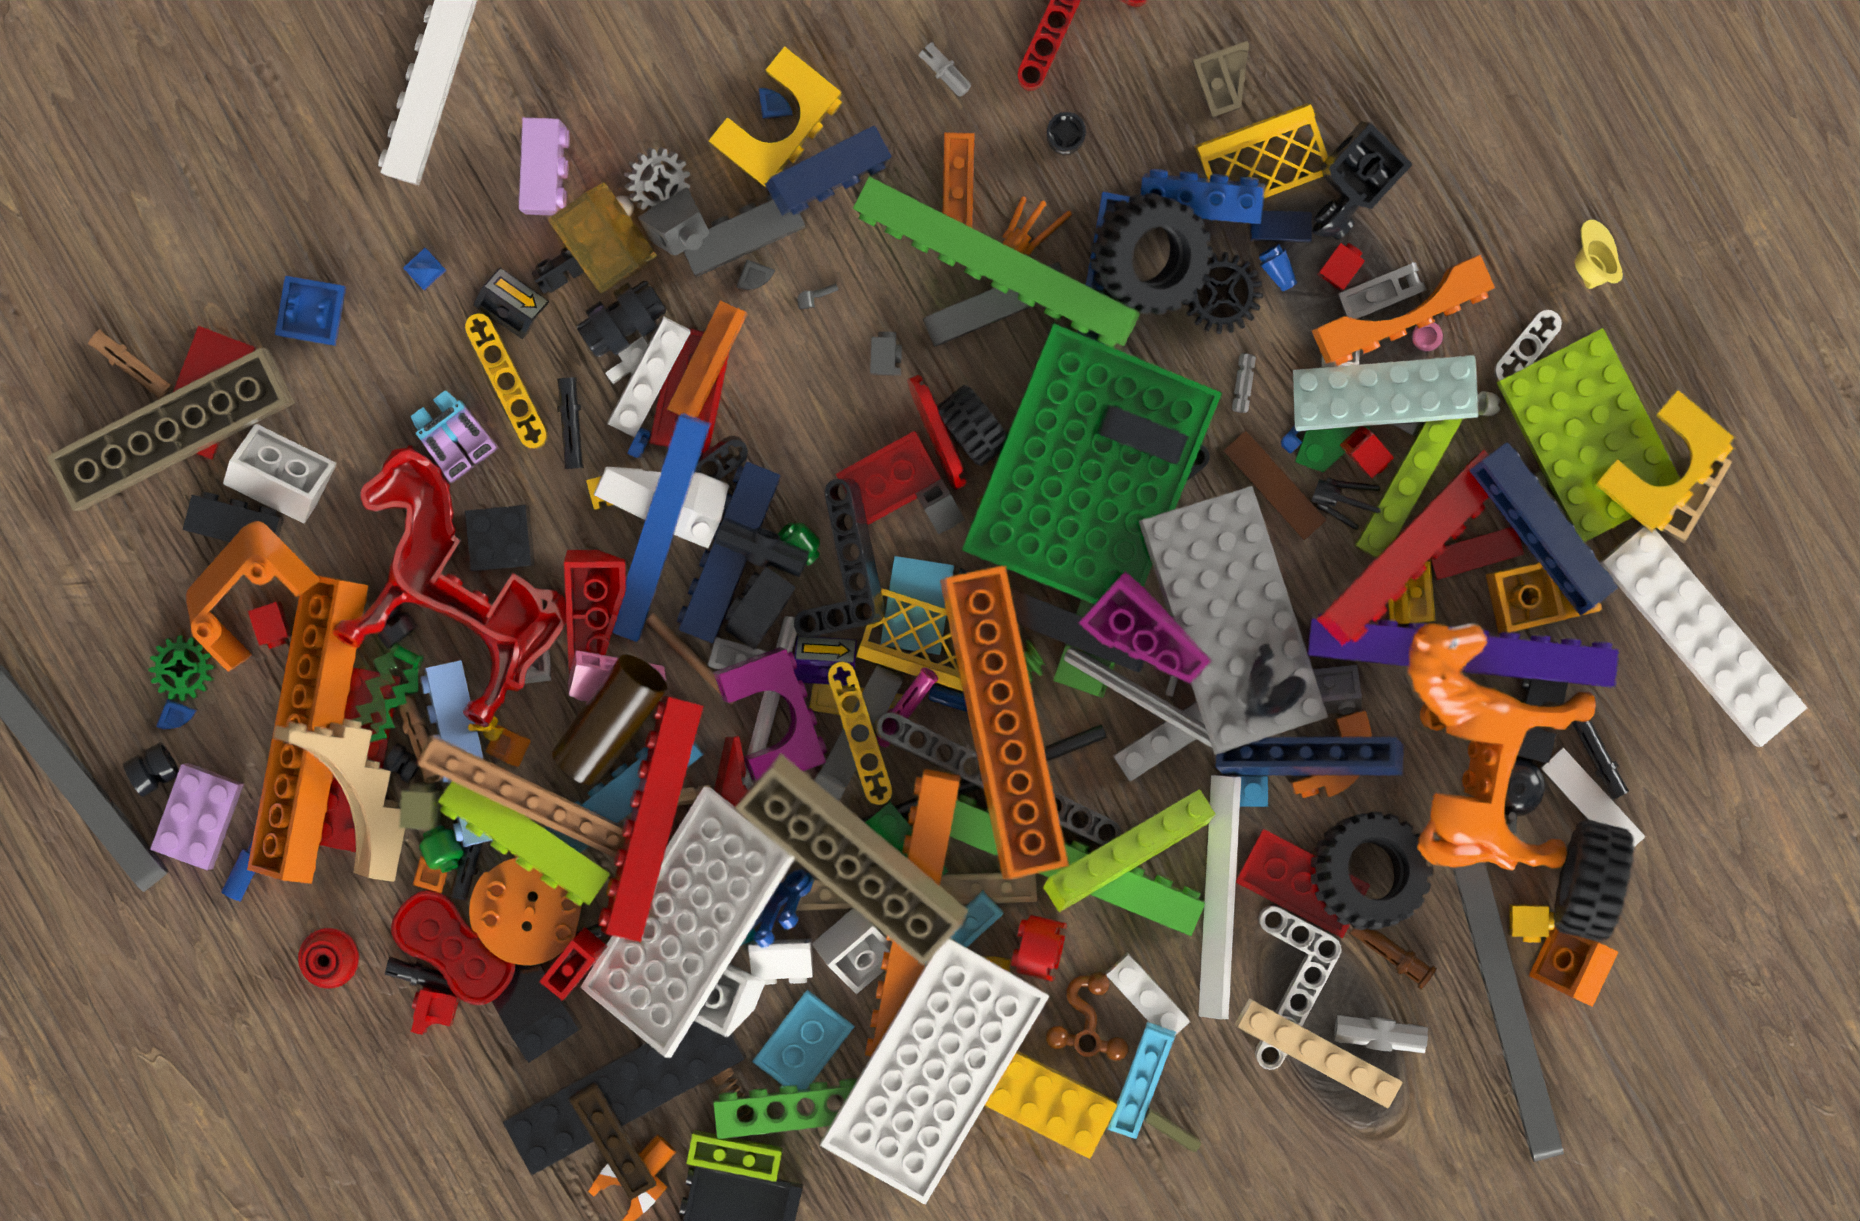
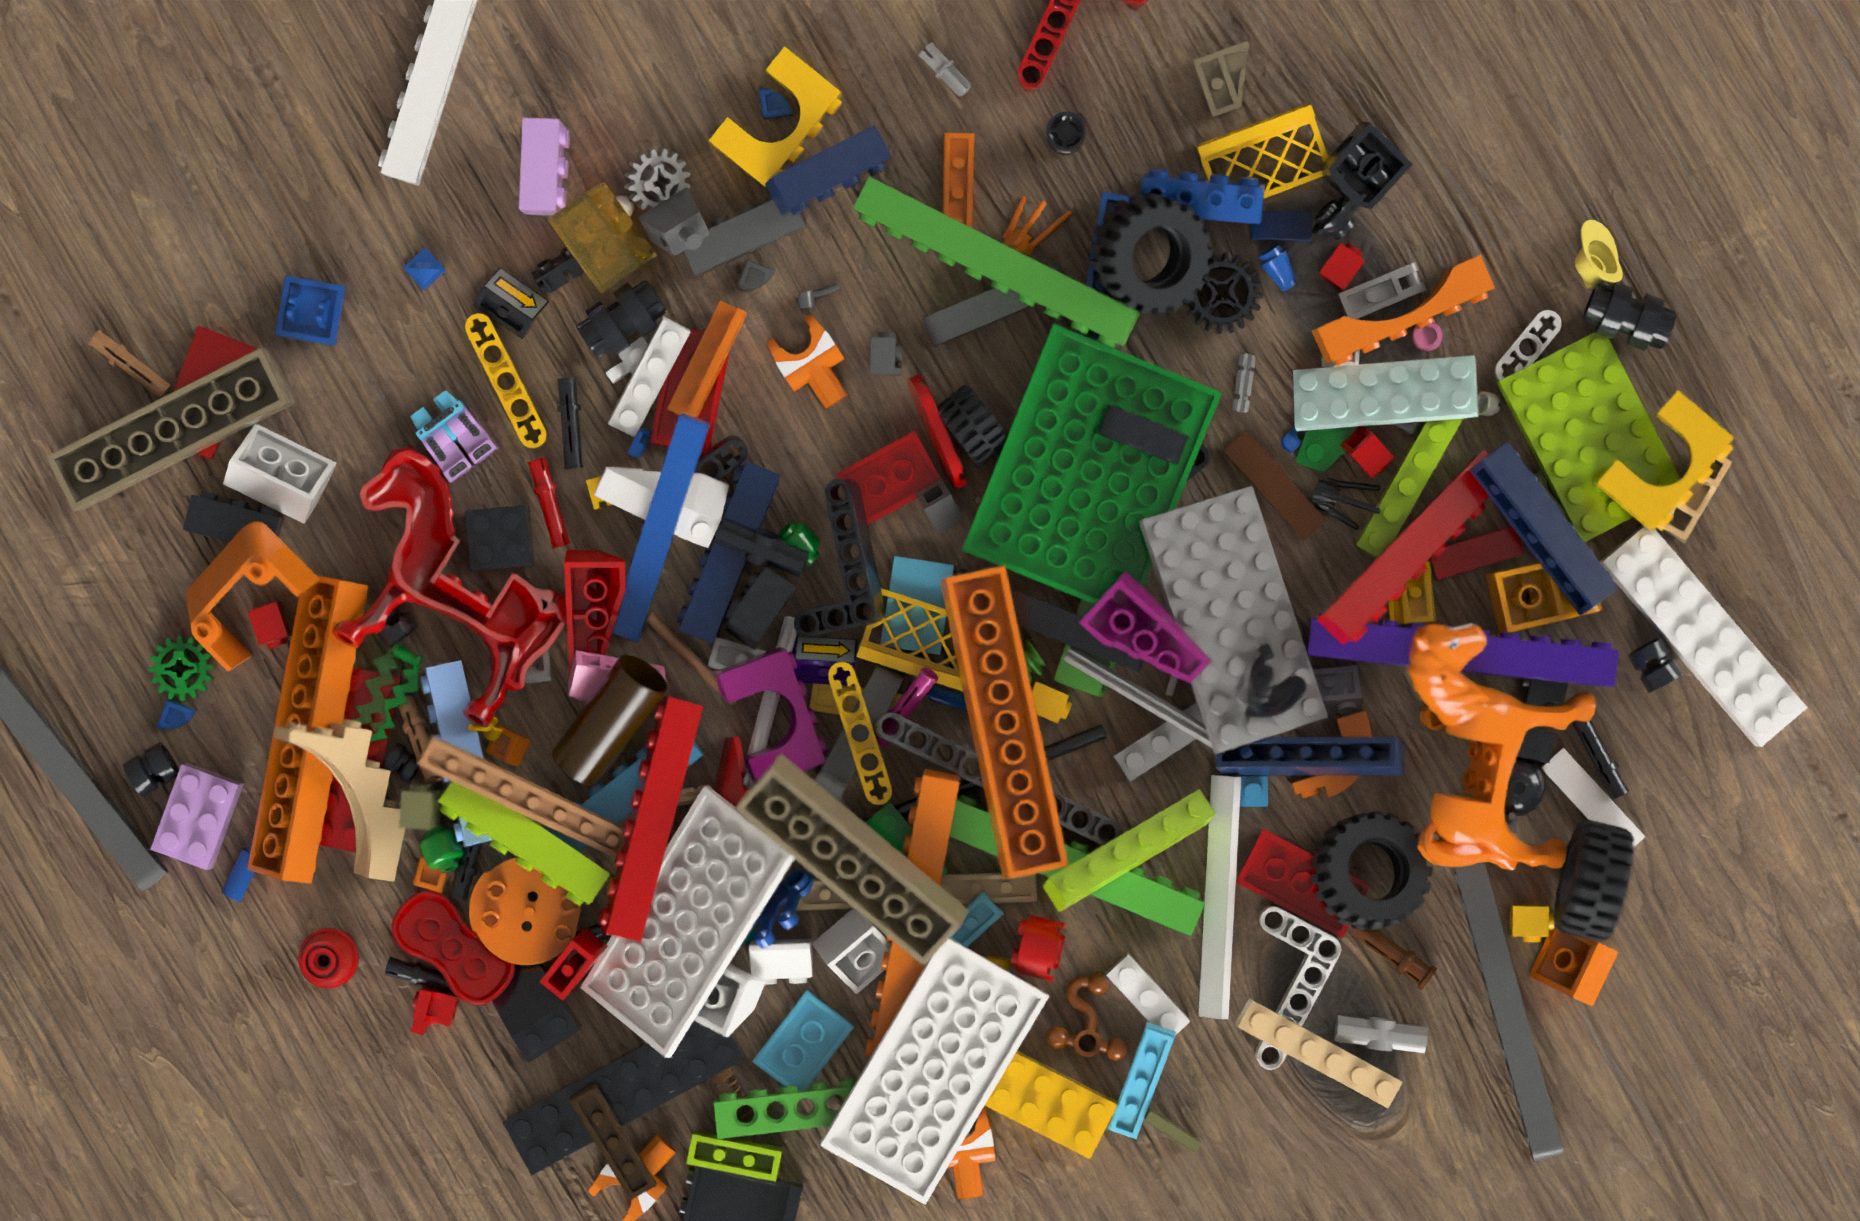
(548, 501): none -> red pin
(812, 365): none -> orange connector
(975, 1149): none -> orange connector
(1050, 702): none -> yellow brick
(1616, 310): none -> black piece
(1659, 674): none -> black wheel

